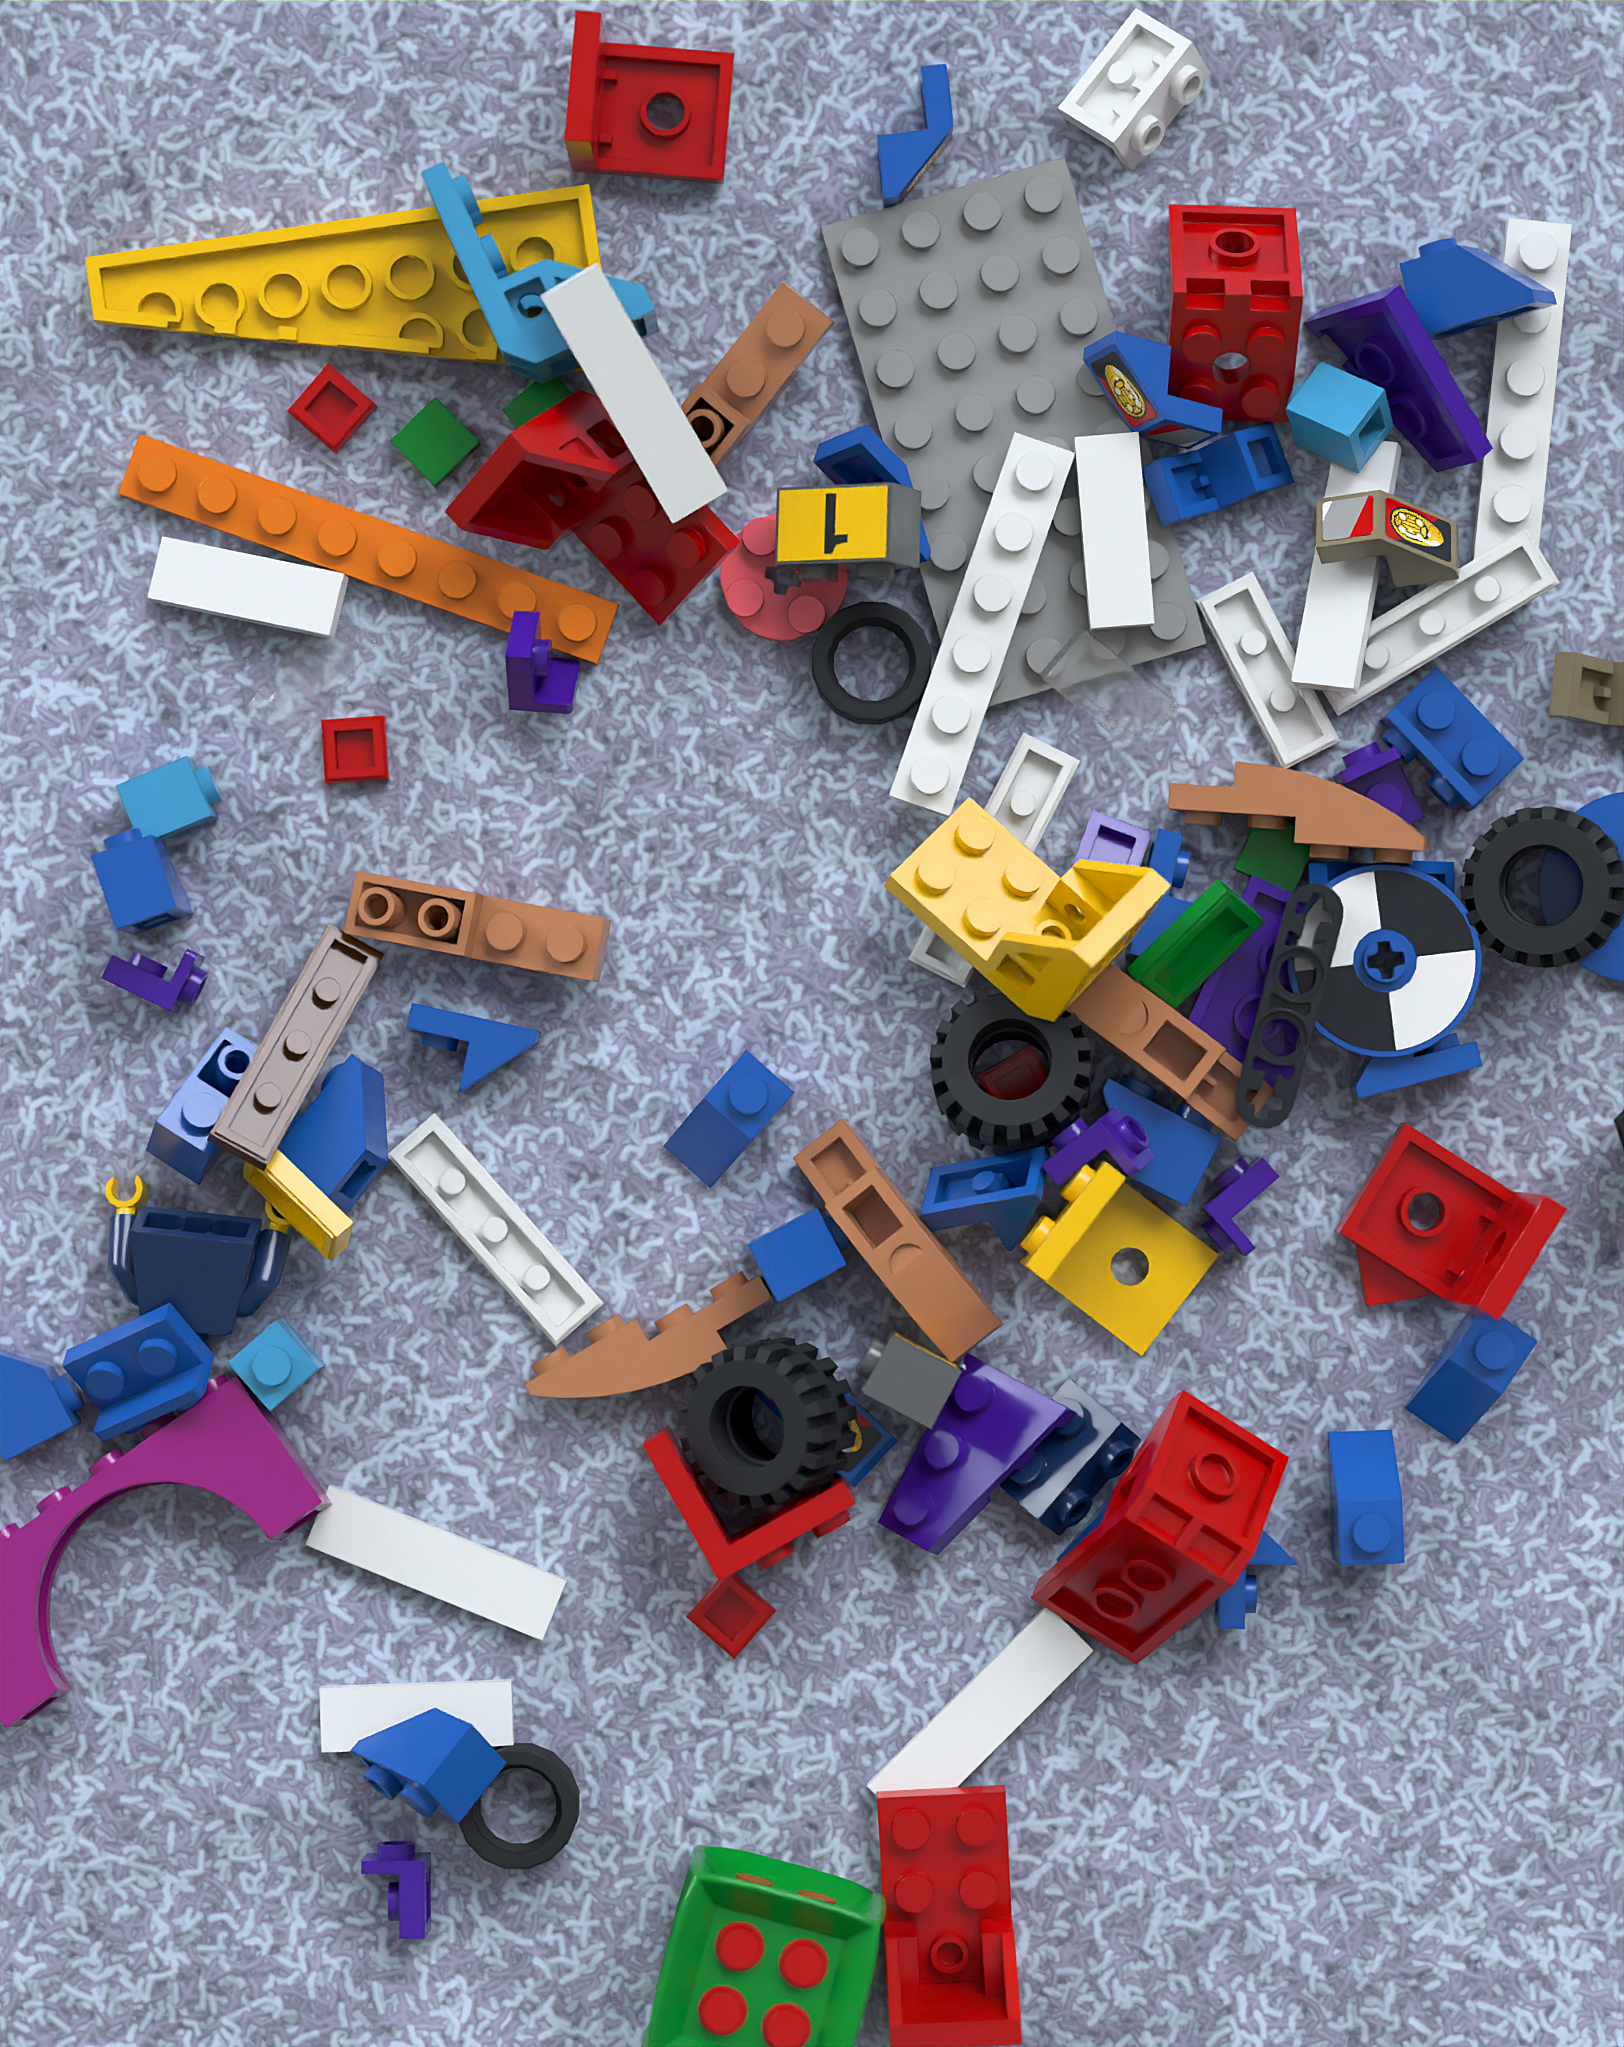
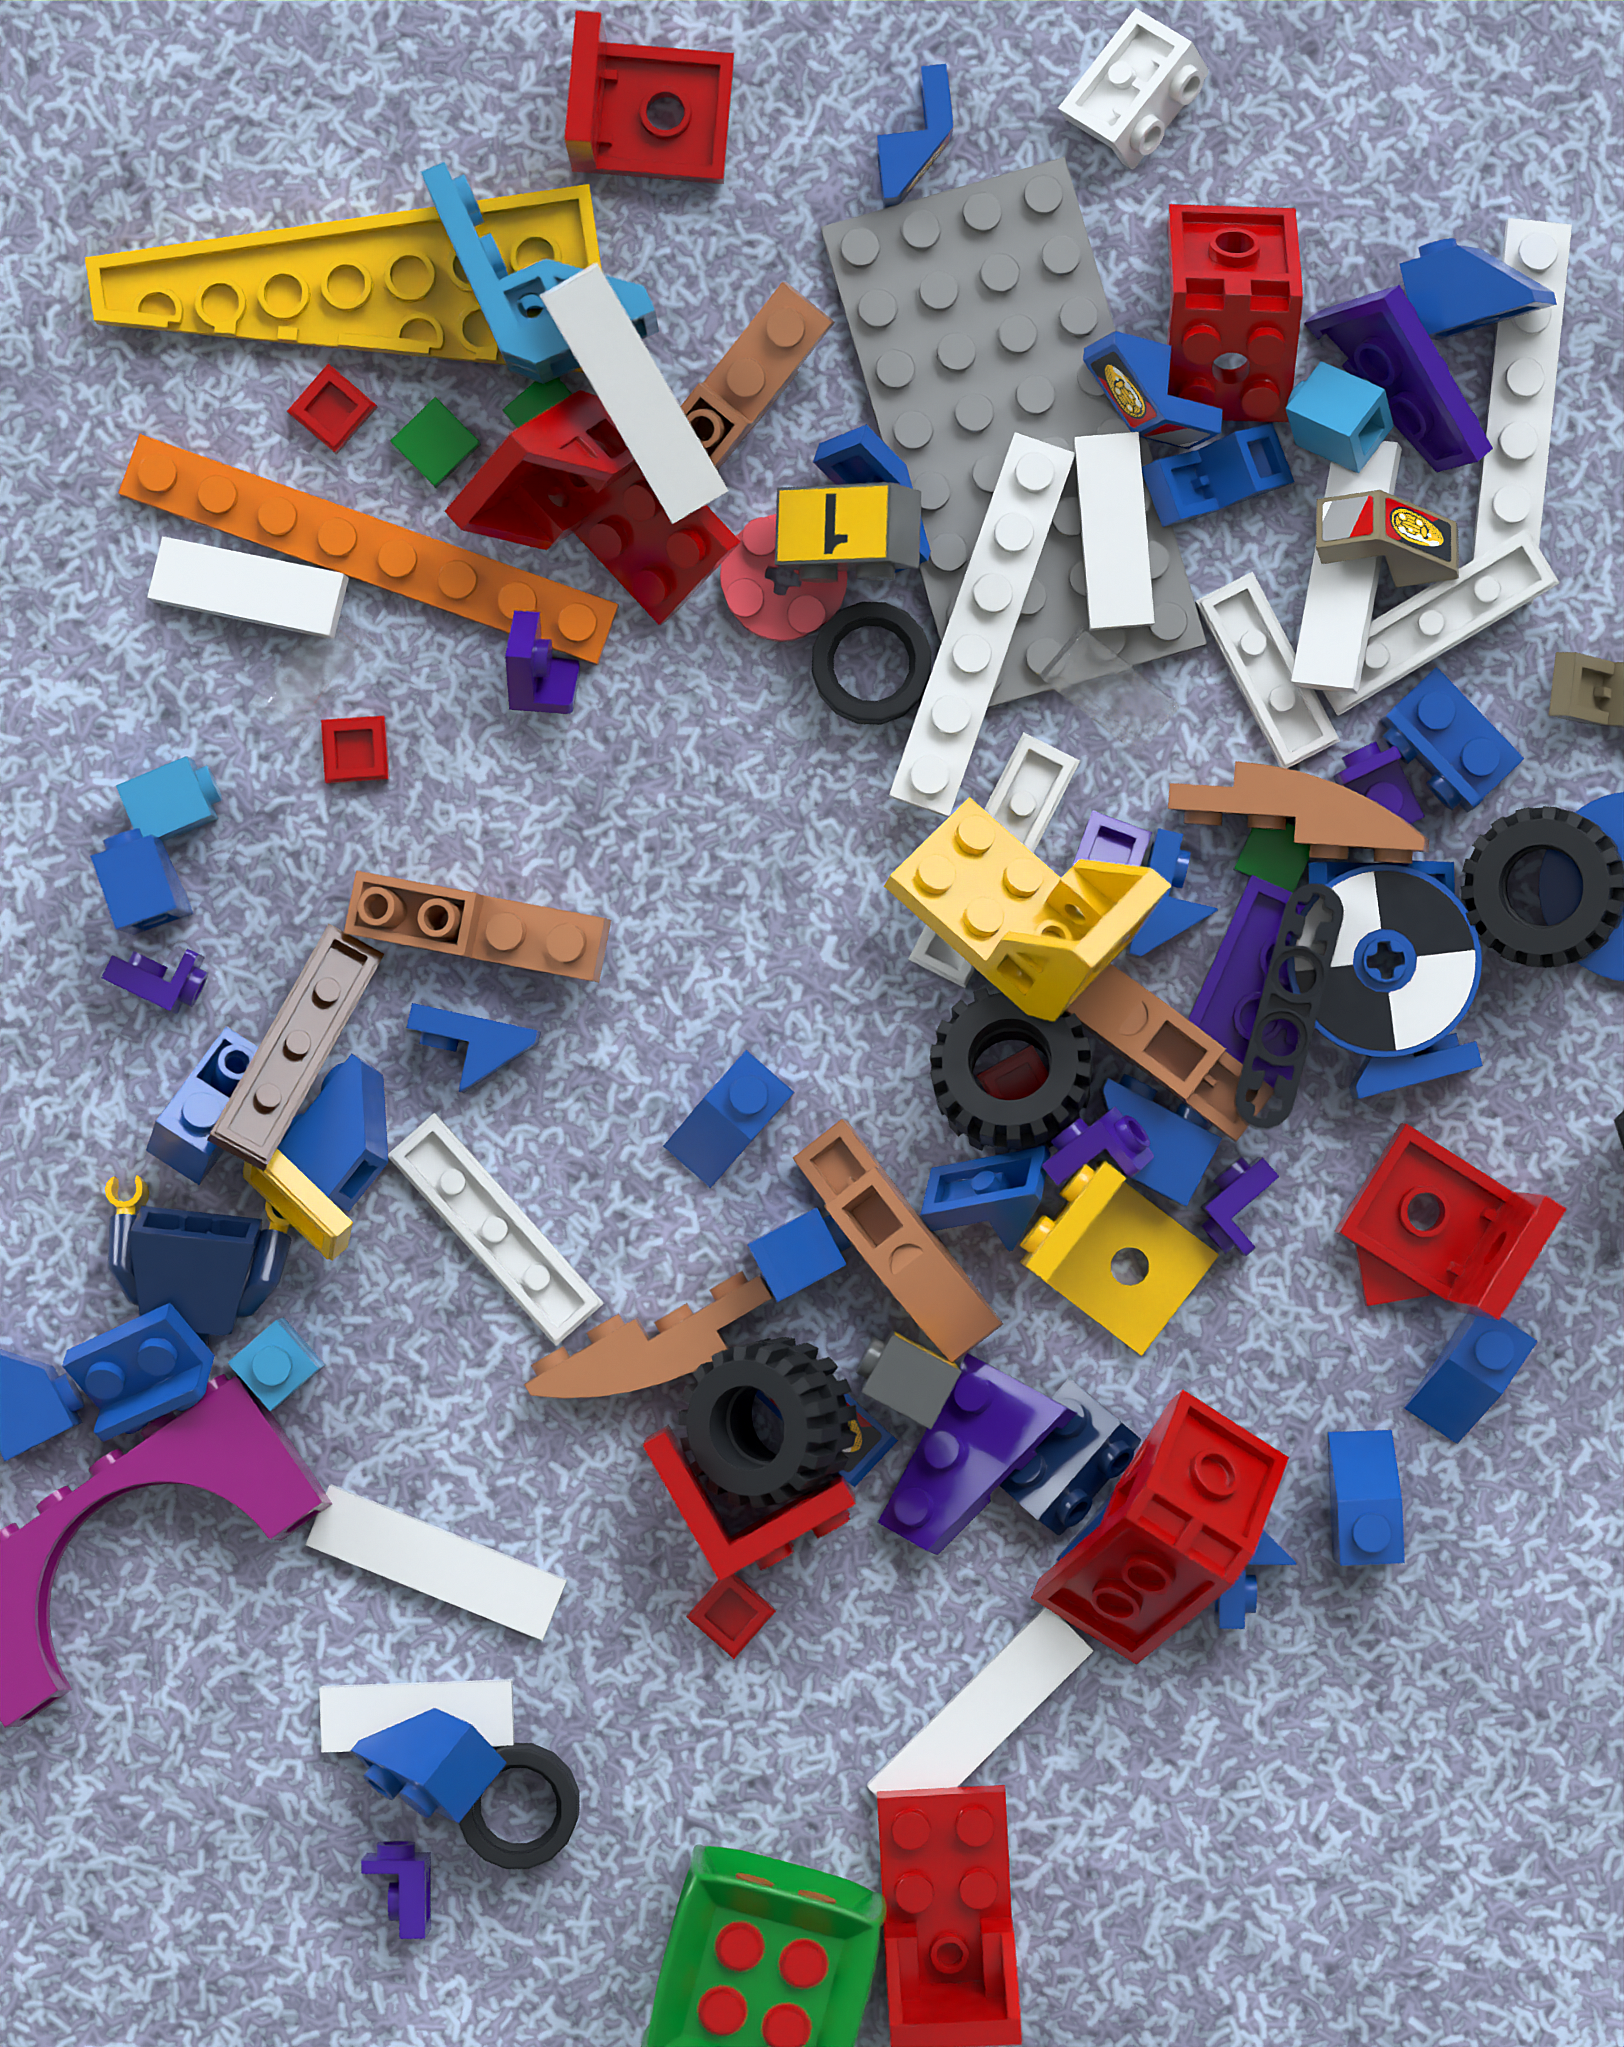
(1195, 944): green tile -> none

